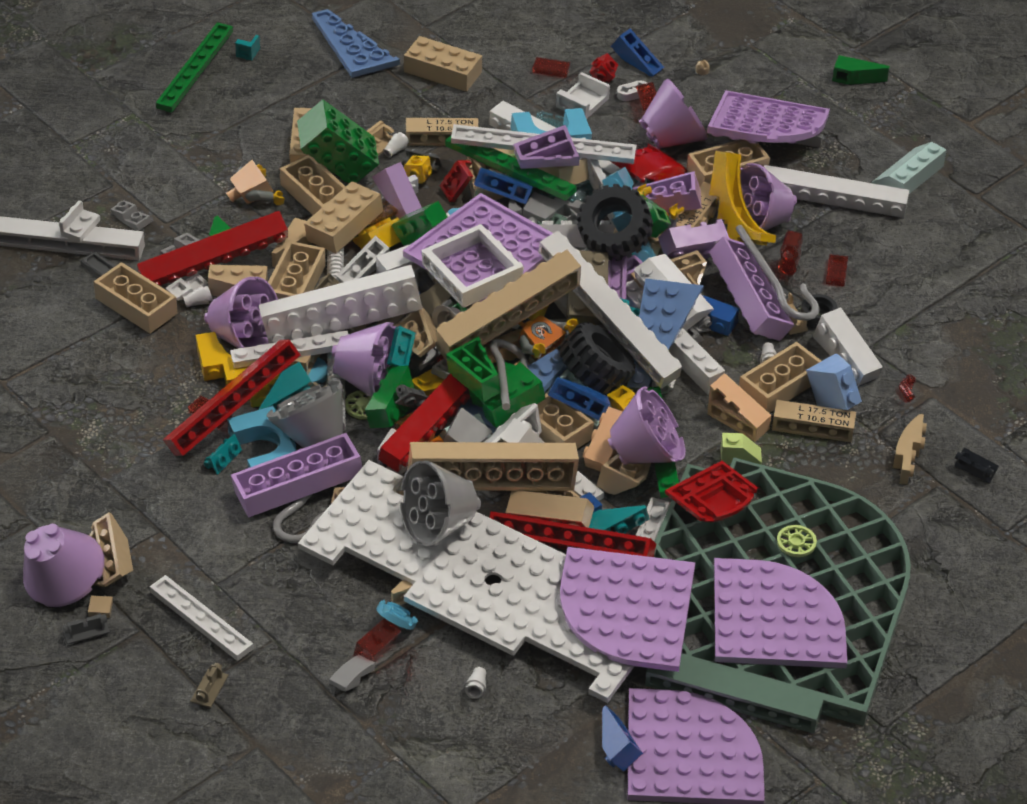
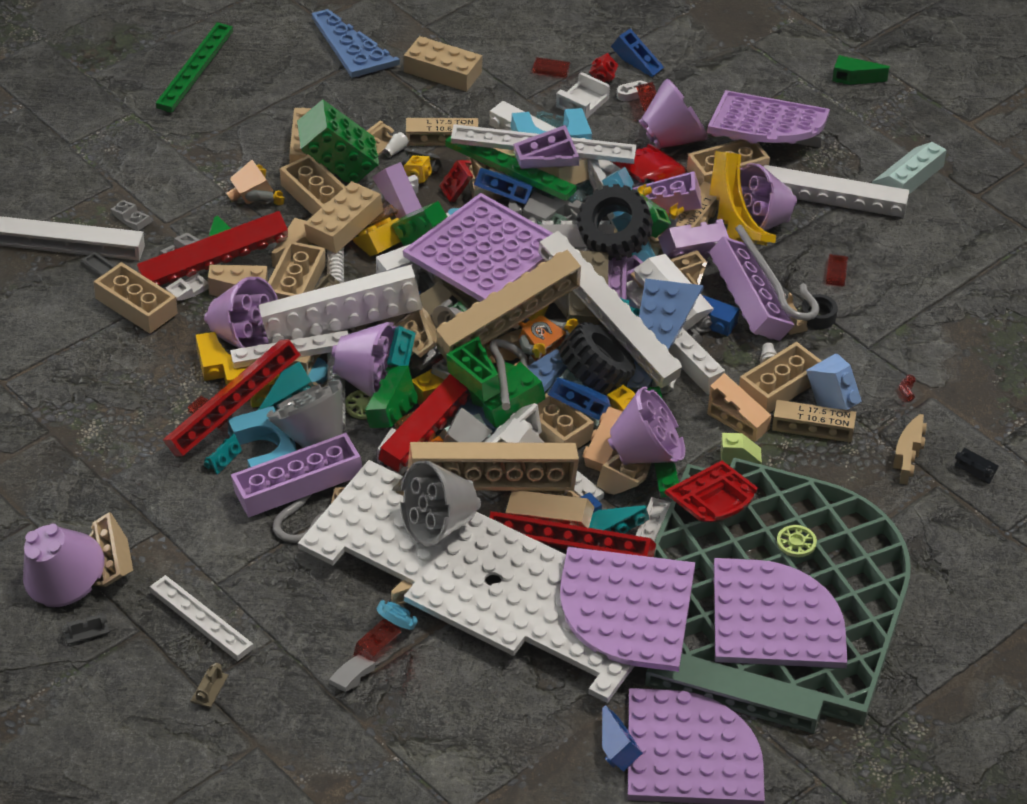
(78, 223): white bracket -> none
(101, 605): tan tile -> none
(198, 297): white cone -> none
(247, 49): teal panel -> none
(364, 262): white slope -> none
(410, 397): dark grey hinge -> none
(476, 684): white cone -> none
(480, 290): white window -> none
(702, 67): tan hinge -> none
(790, 252): clear red brick -> none
(840, 337): white wedge -> none

